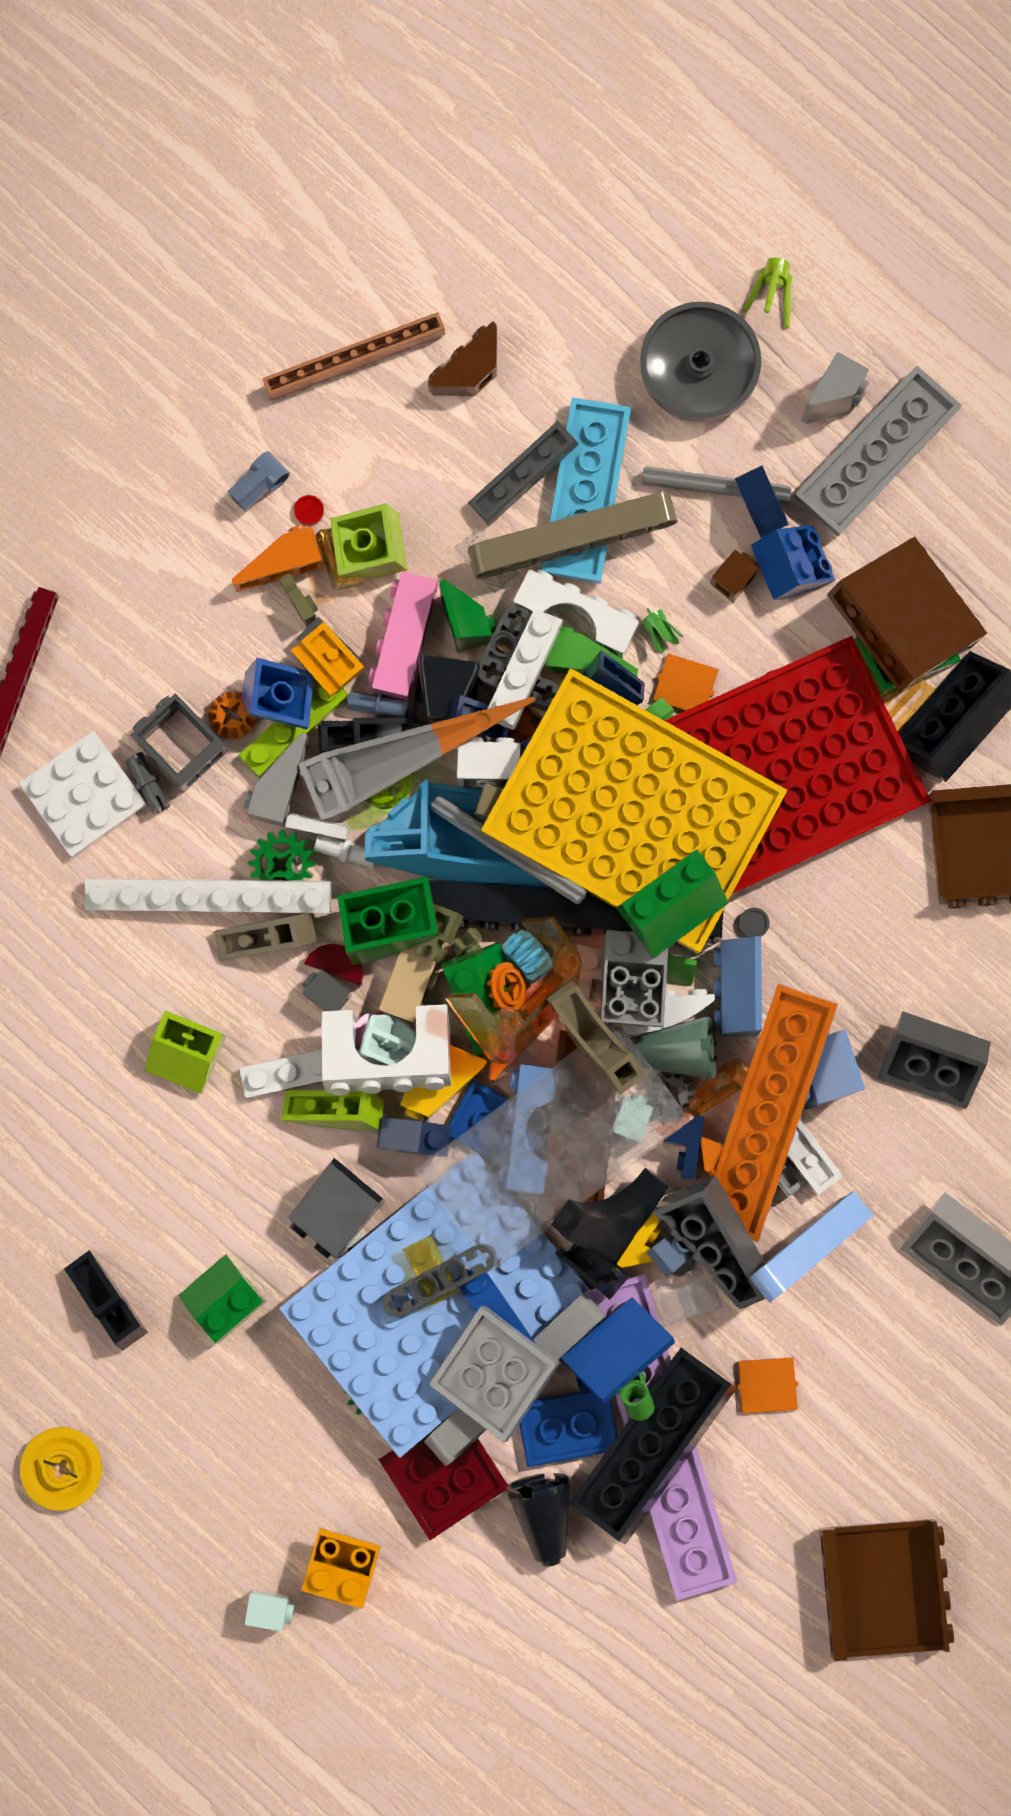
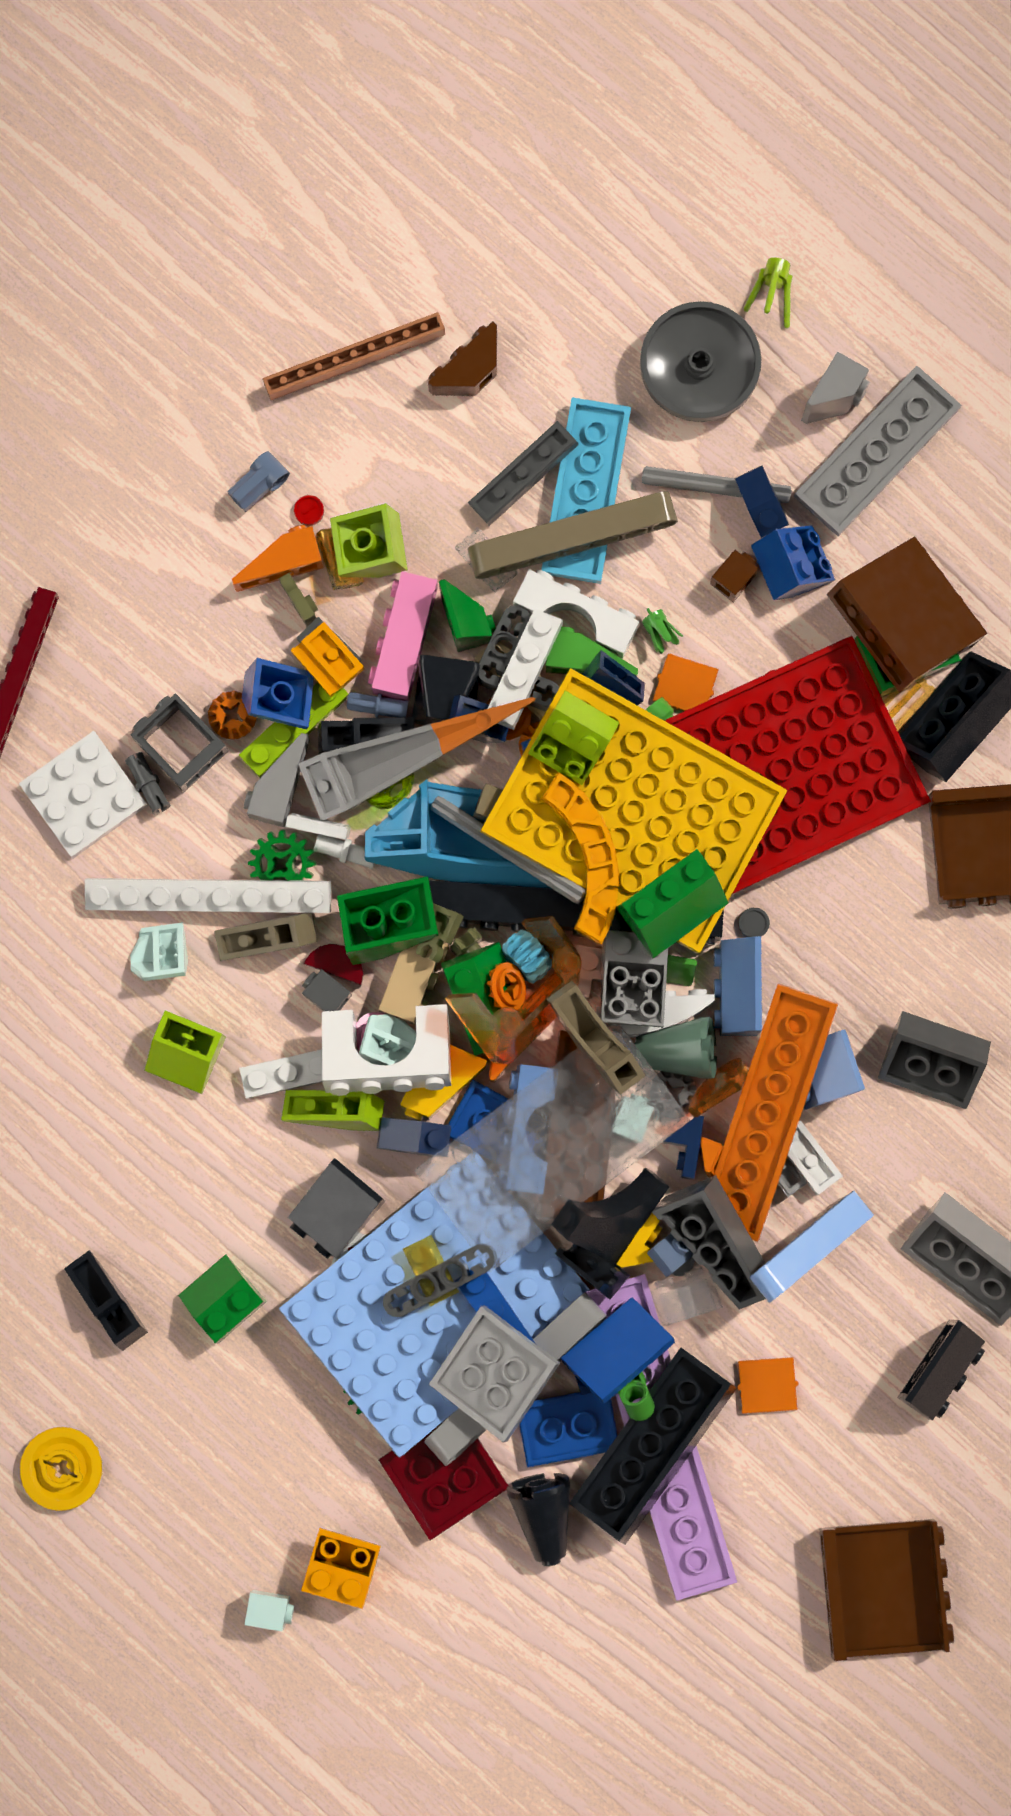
(160, 952): none -> light aqua slope
(486, 762): white brick -> none
(573, 738): none -> lime slope
(598, 856): none -> light orange tile
(942, 1370): none -> black slope

